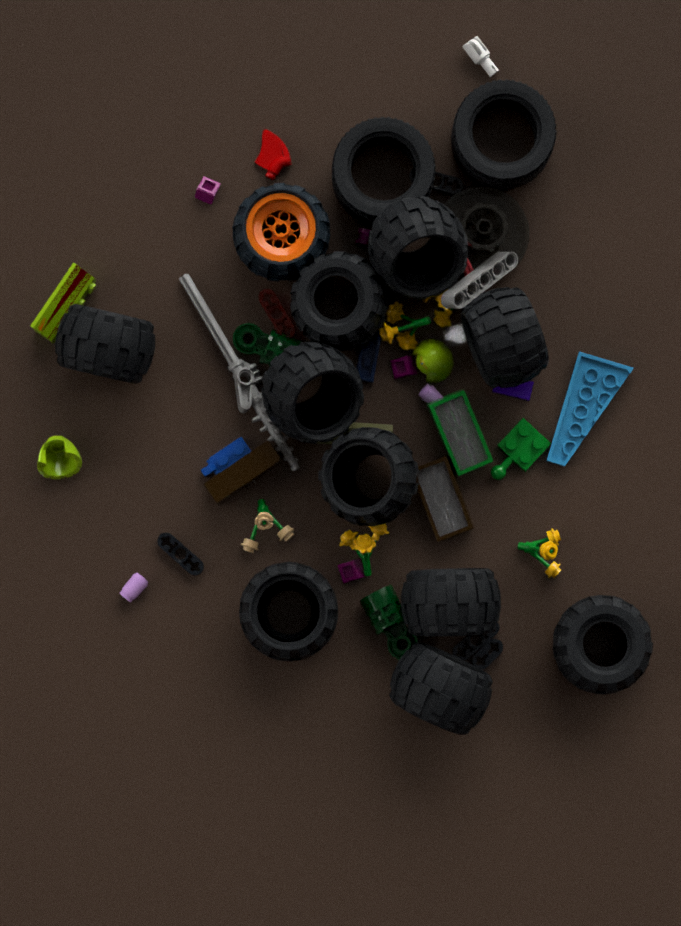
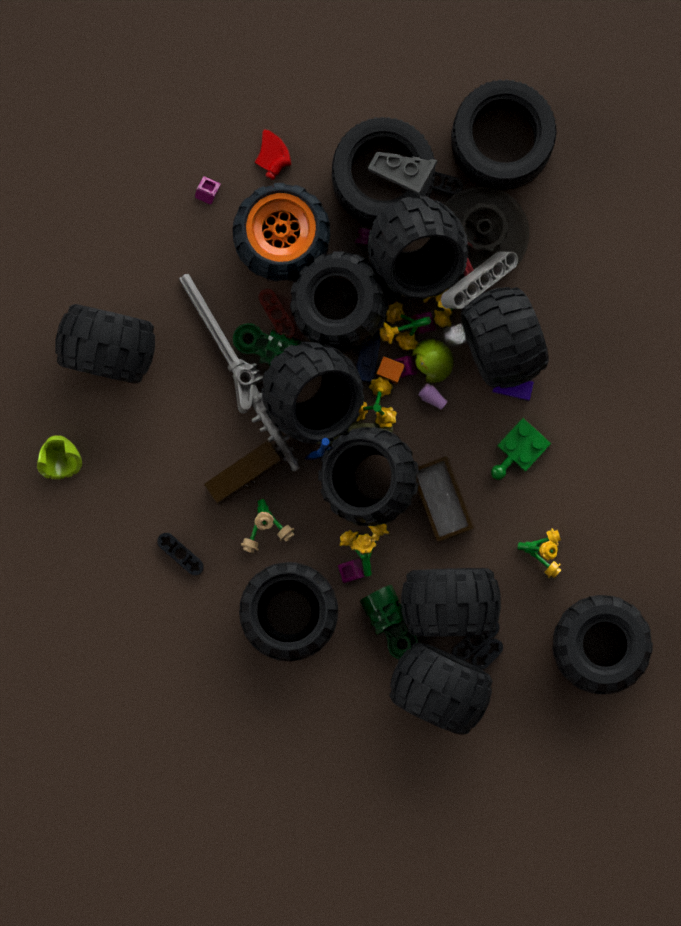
(70, 291): lime slope -> none
(134, 587): lavender piece -> none
(226, 457): blue hinge -> none
(320, 452): none -> blue piece
(385, 416): none -> yellow plant
(390, 370): none -> orange panel
(403, 171): none -> dark grey wing
(424, 329): none -> magenta slope
(459, 432): clear brick -> none
(480, 55): white arm -> none
(587, 396): dark azure wing -> none

